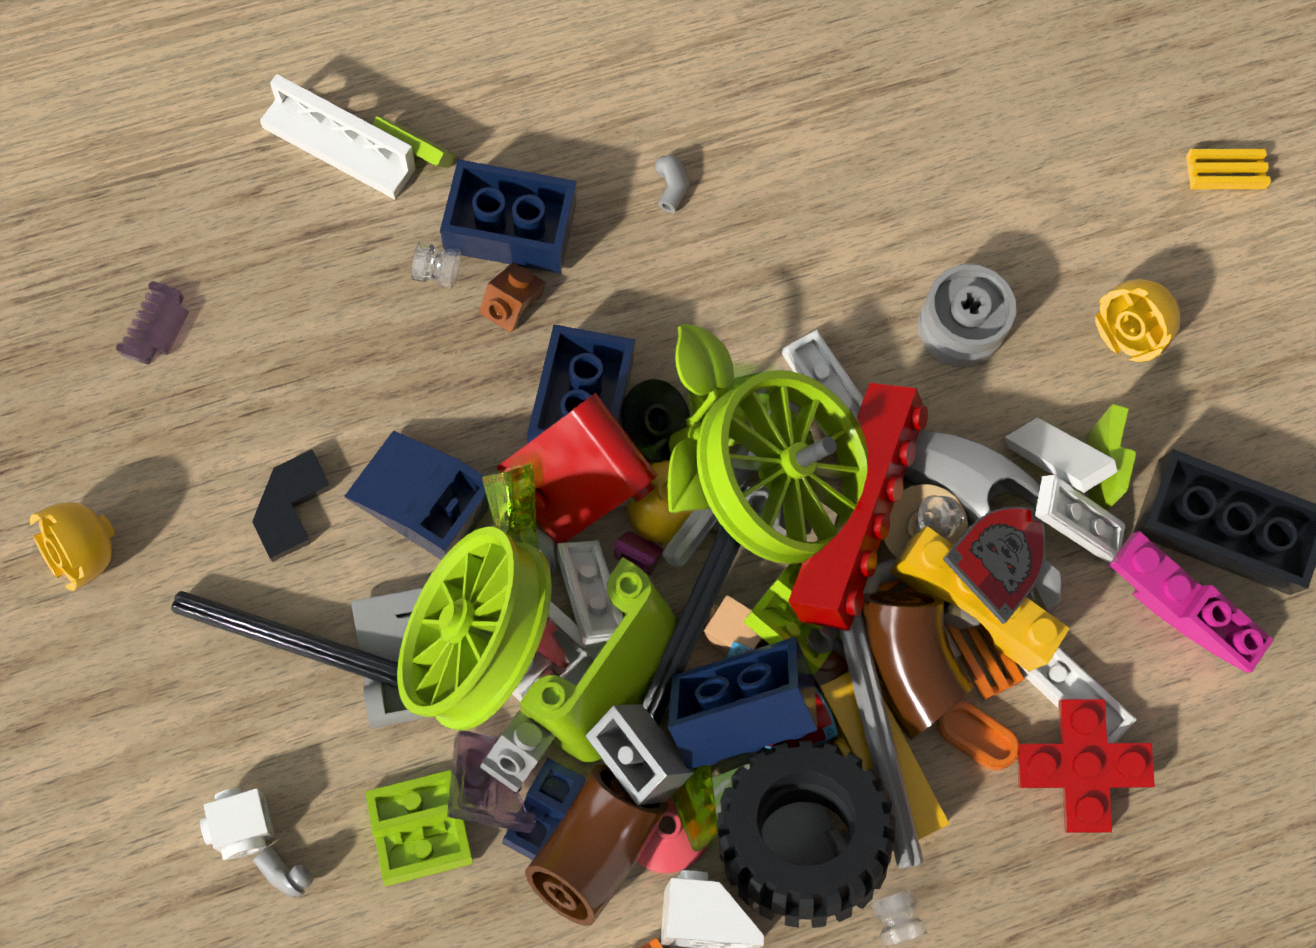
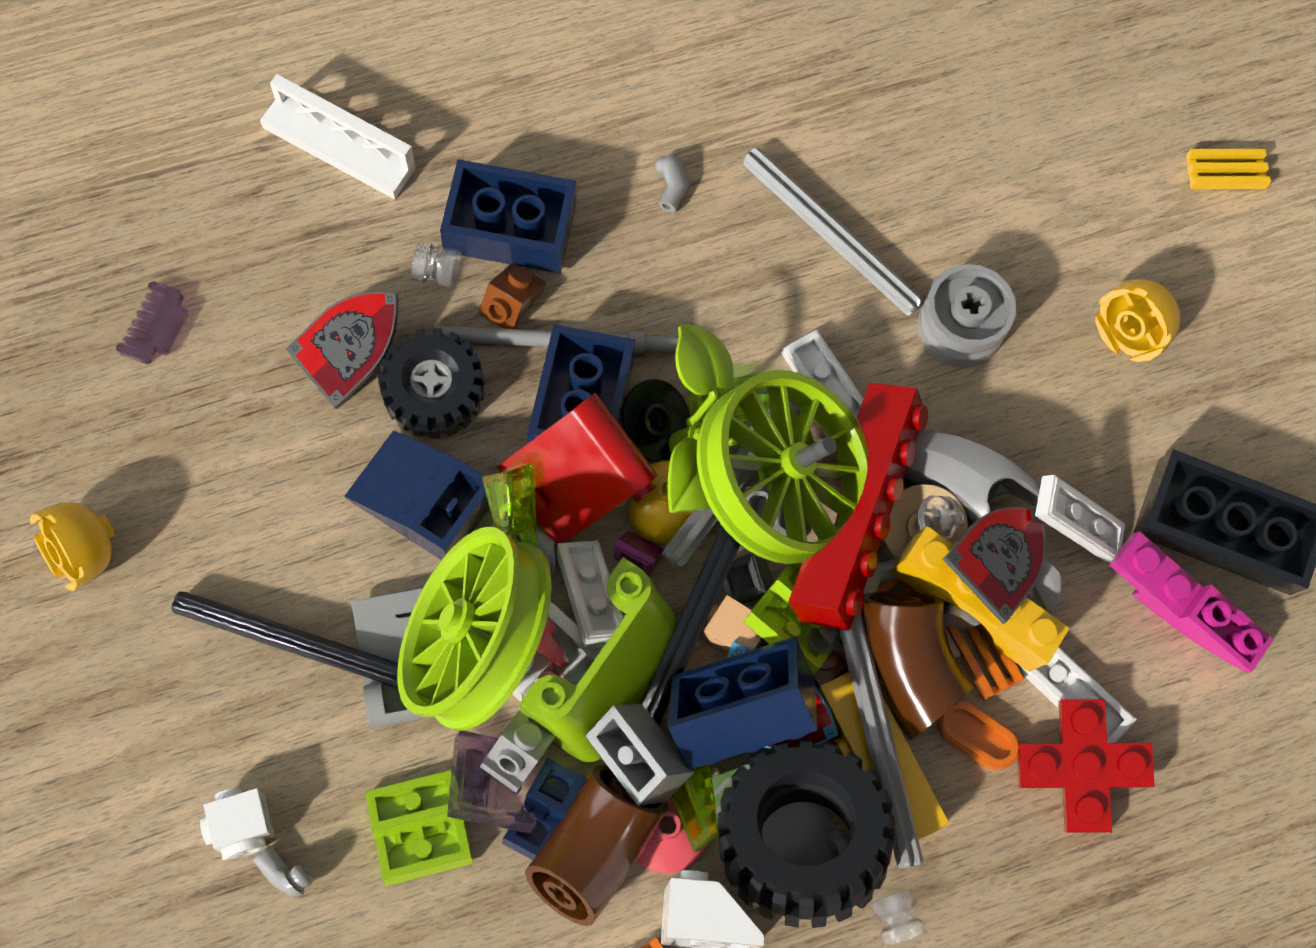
(287, 488): black tile -> none
(347, 343): none -> shield
(420, 146): lime tile -> none
(426, 364): none -> black wheel
(541, 338): none -> light grey bar
(748, 579): none -> dark grey slope
(833, 231): none -> axle
(1061, 454): white tile -> none
(1107, 438): lime slope -> none

